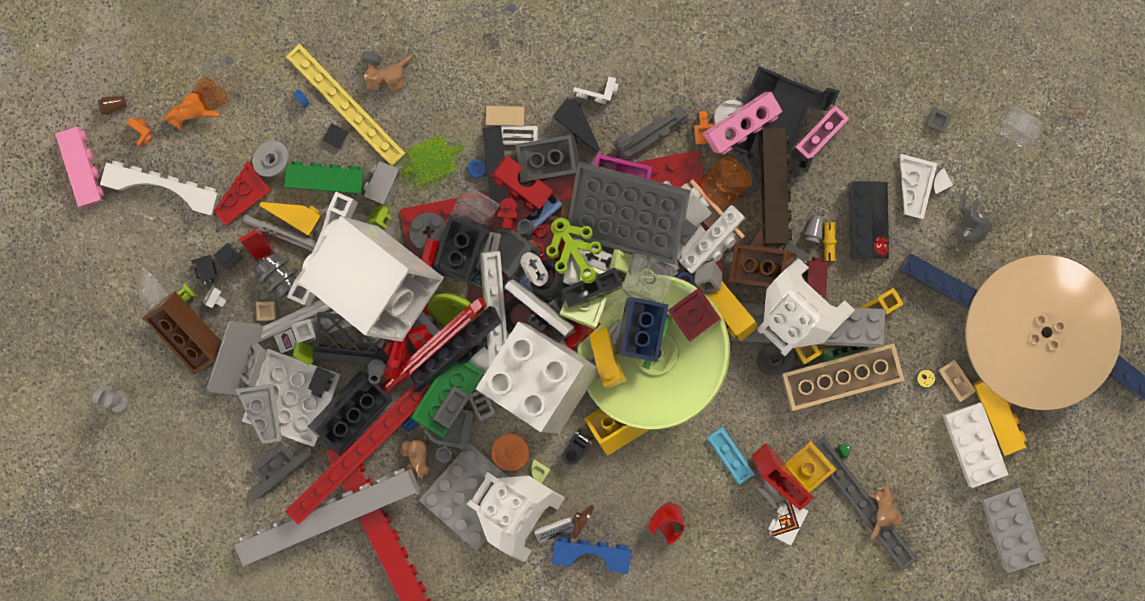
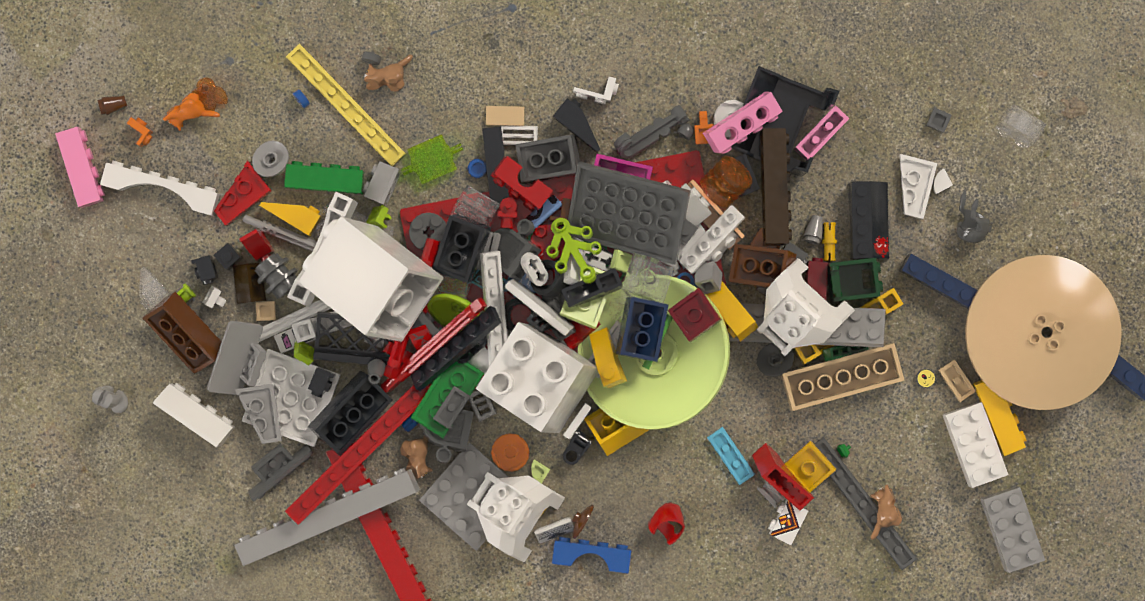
(194, 415): none -> white slope
(246, 284): none -> dark brown panel
(335, 136): black tile -> none
(577, 420): none -> white tile
(685, 131): none -> dark grey hinge
(846, 280): none -> dark green container

